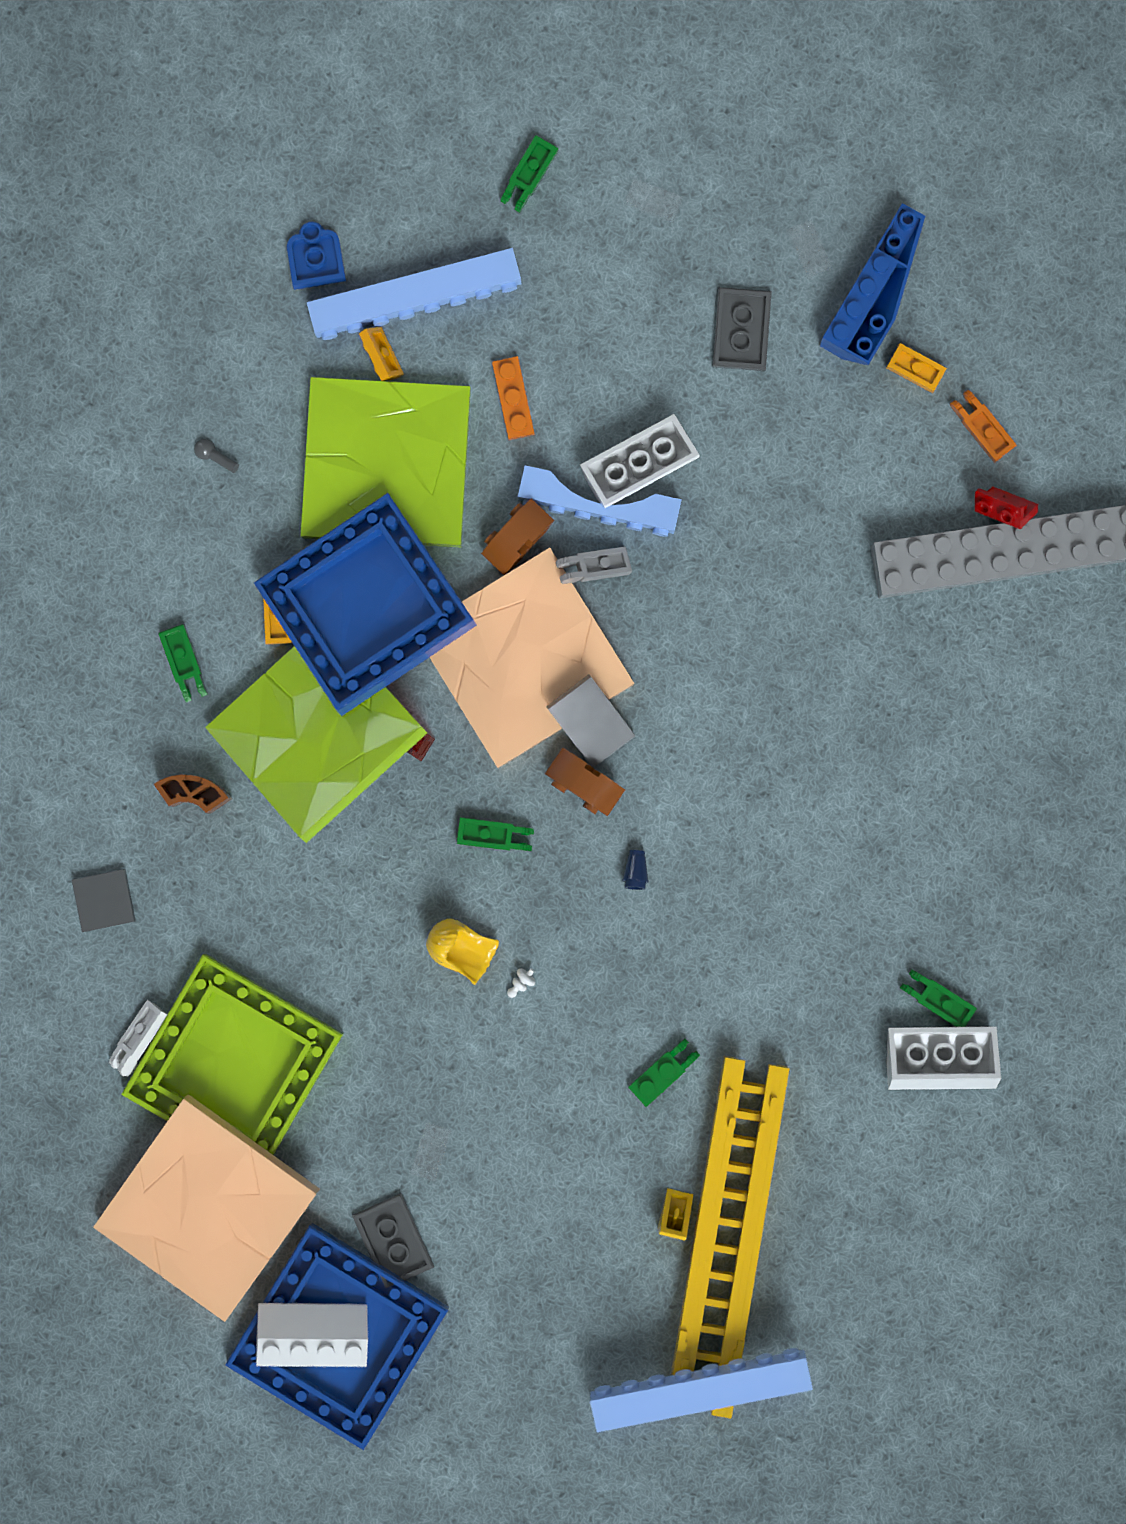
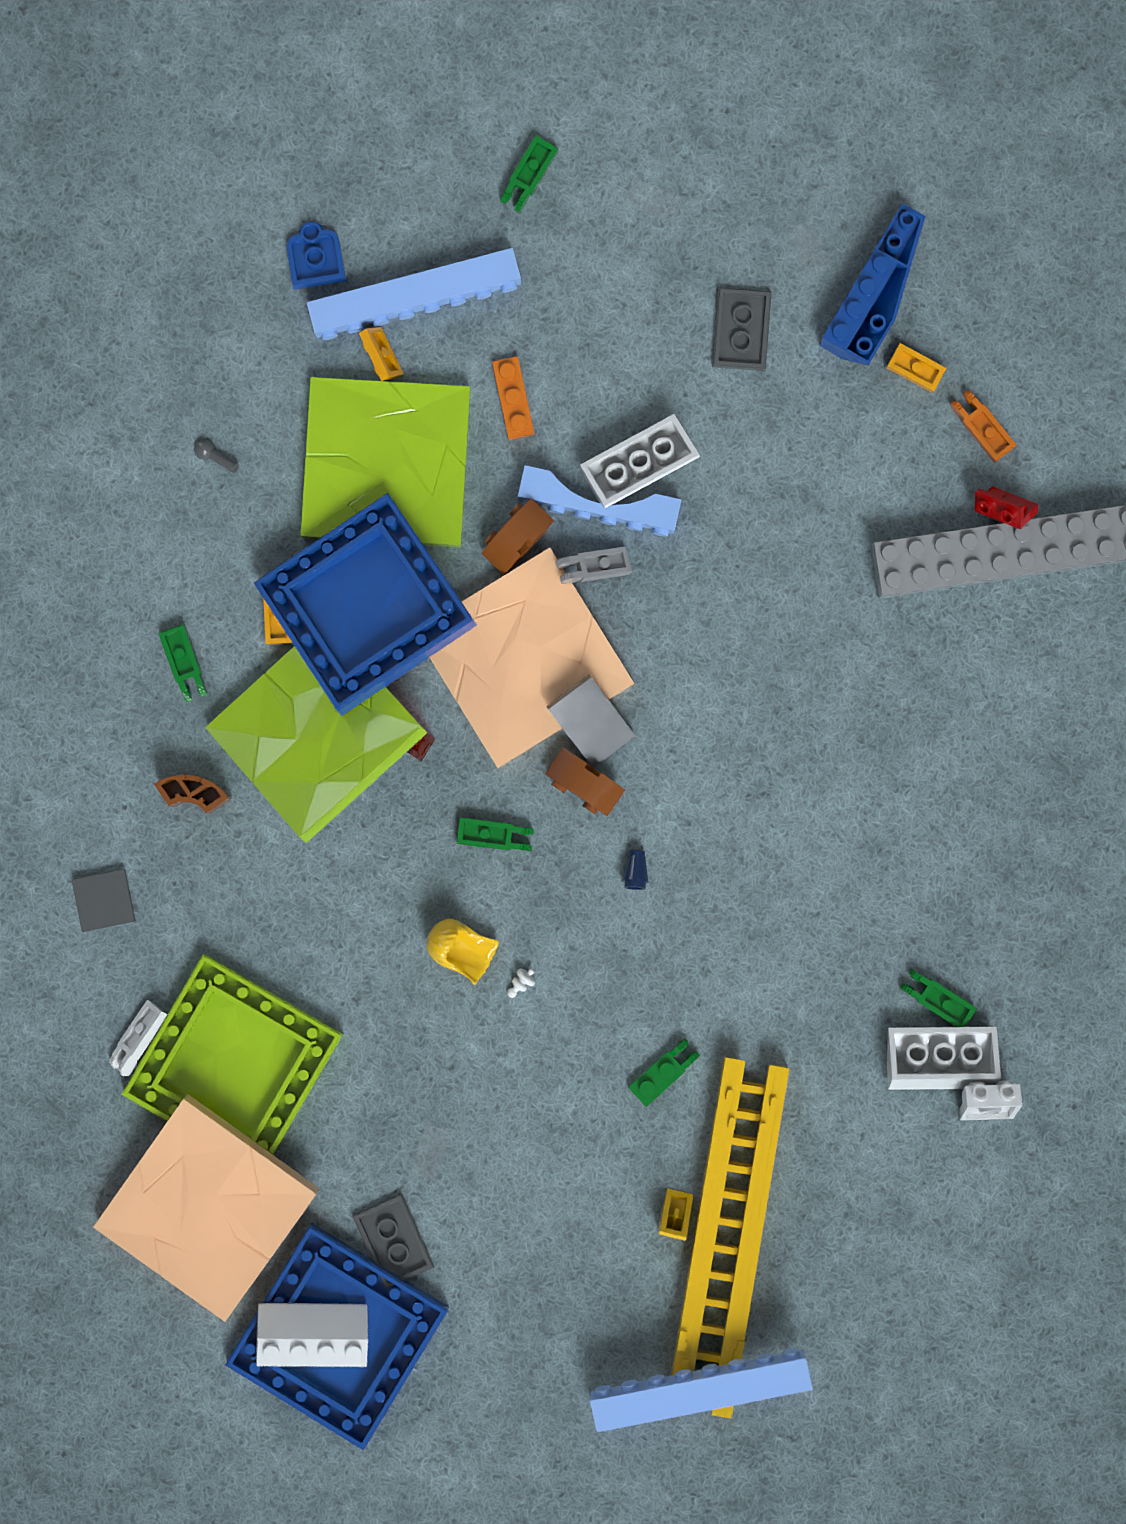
(990, 1101): none -> white plate

